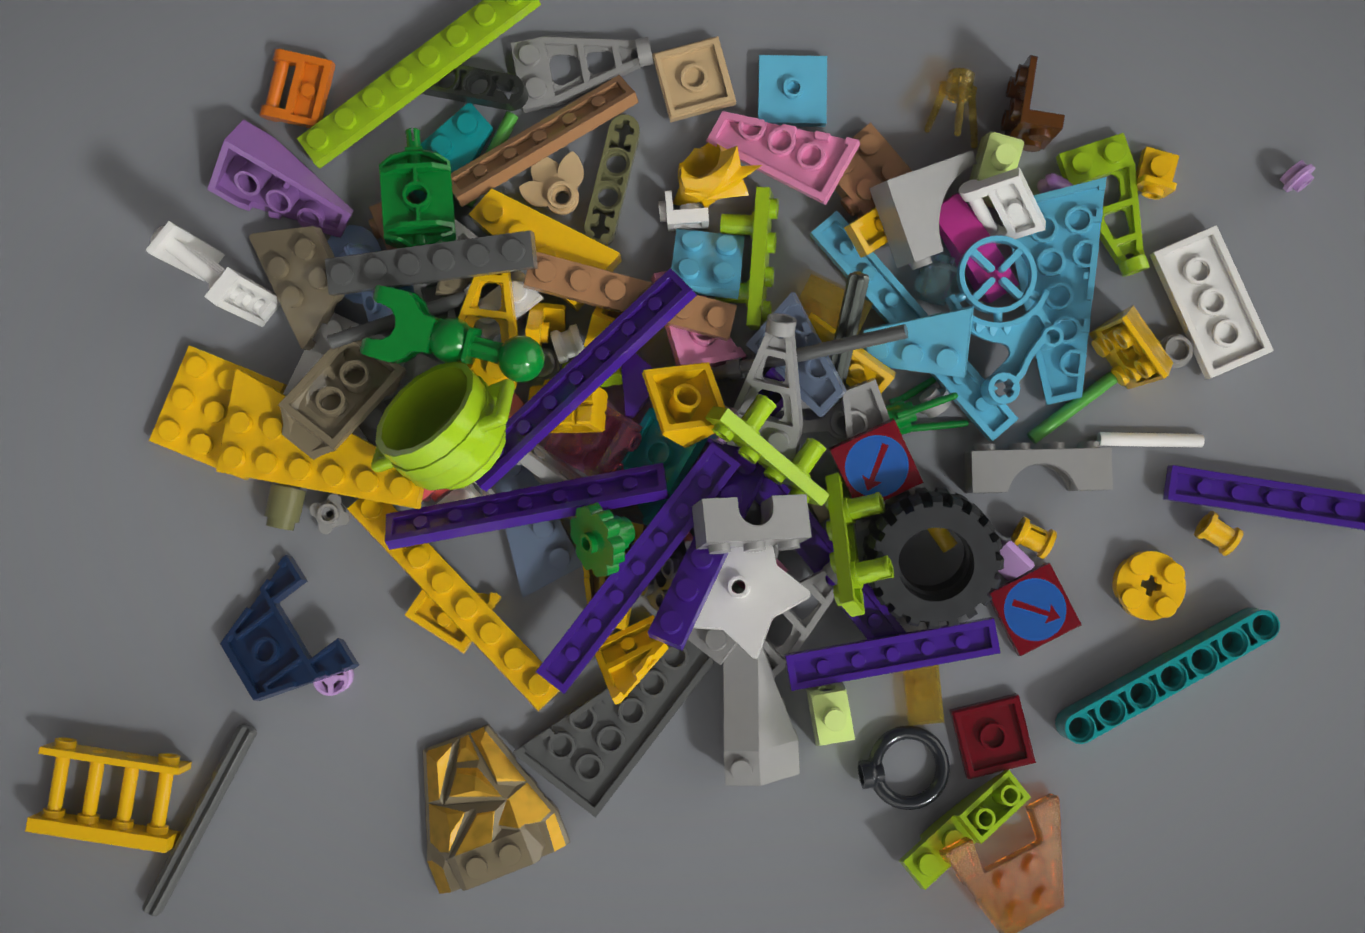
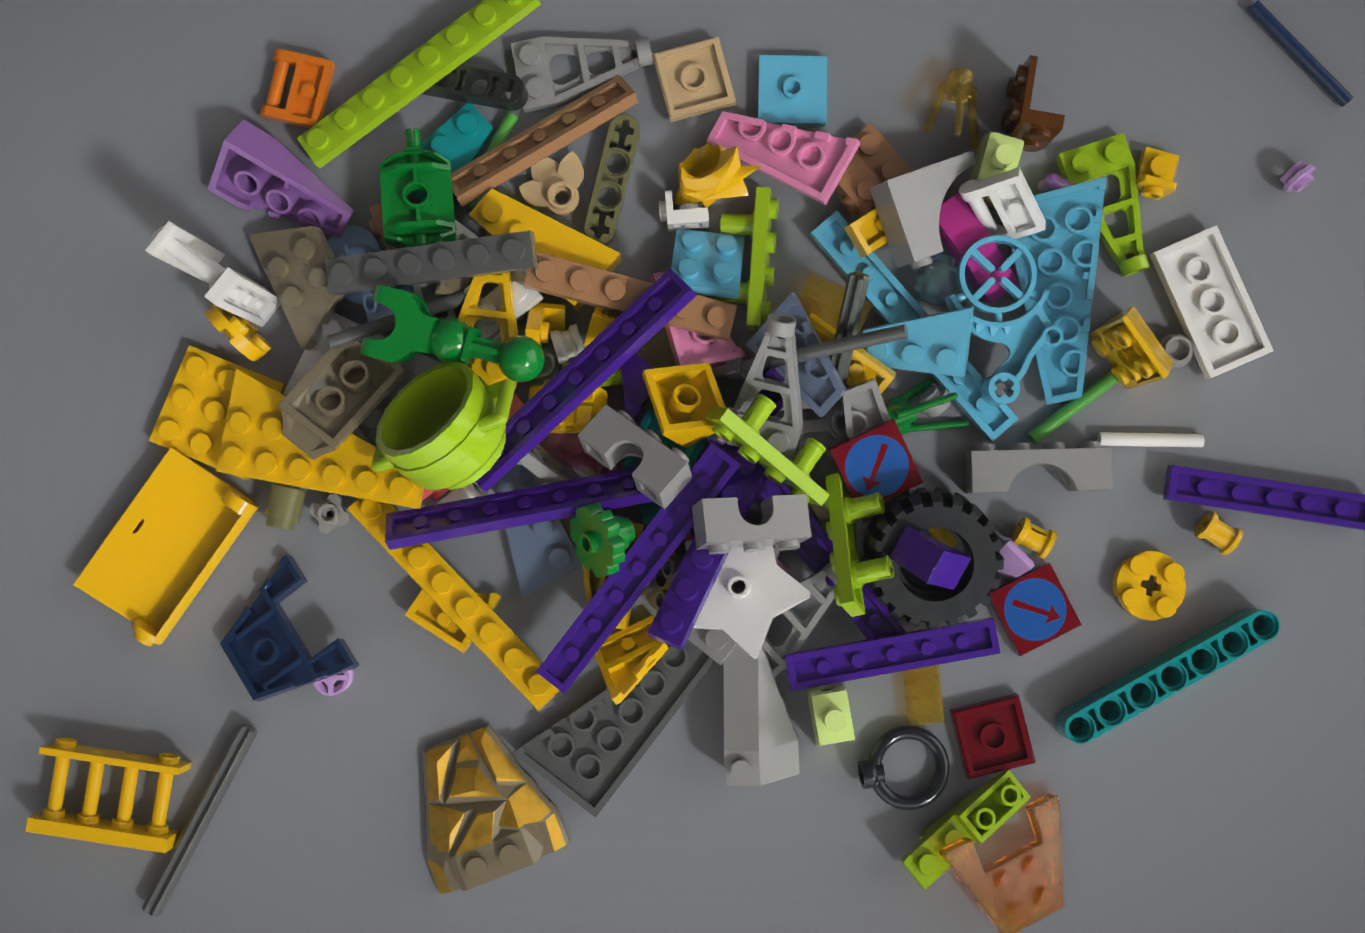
(183, 532): none -> yellow door
(239, 331): none -> yellow plate
(615, 436): none -> light grey arch
(929, 558): none -> dark purple slope
(1300, 53): none -> dark blue bar

